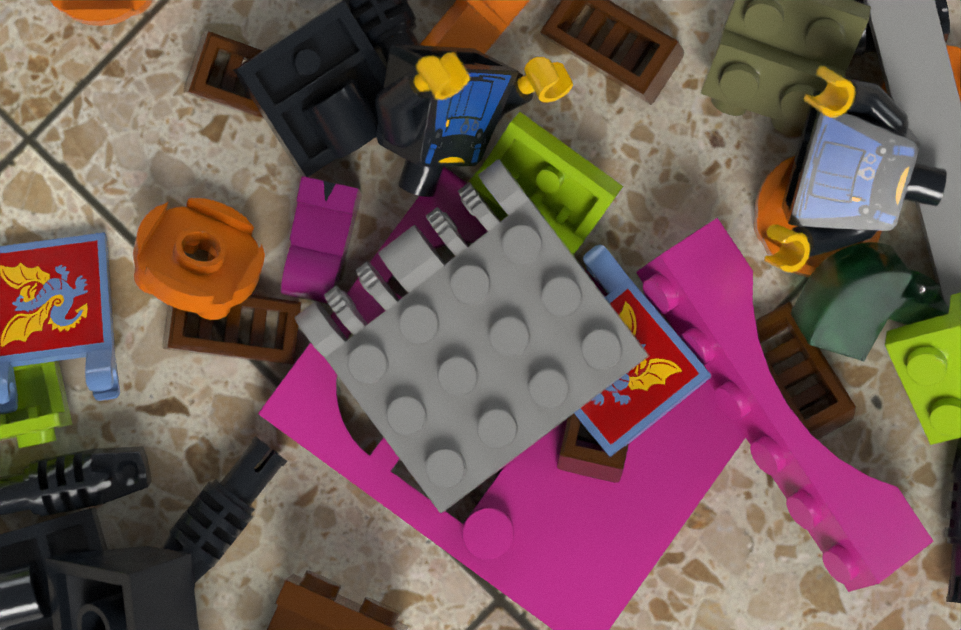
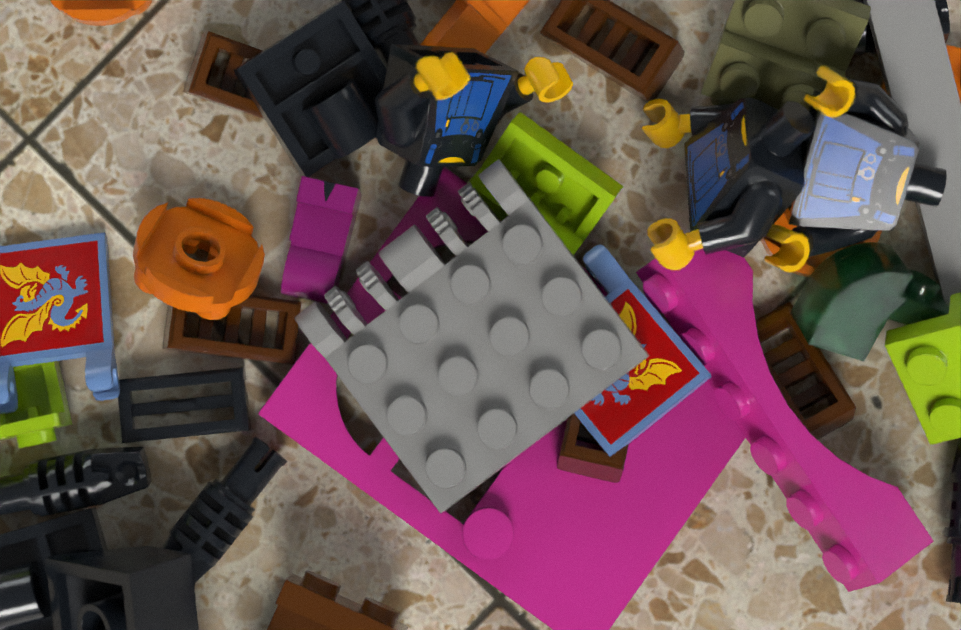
(237, 400): none -> black tile
(739, 173): none -> torso

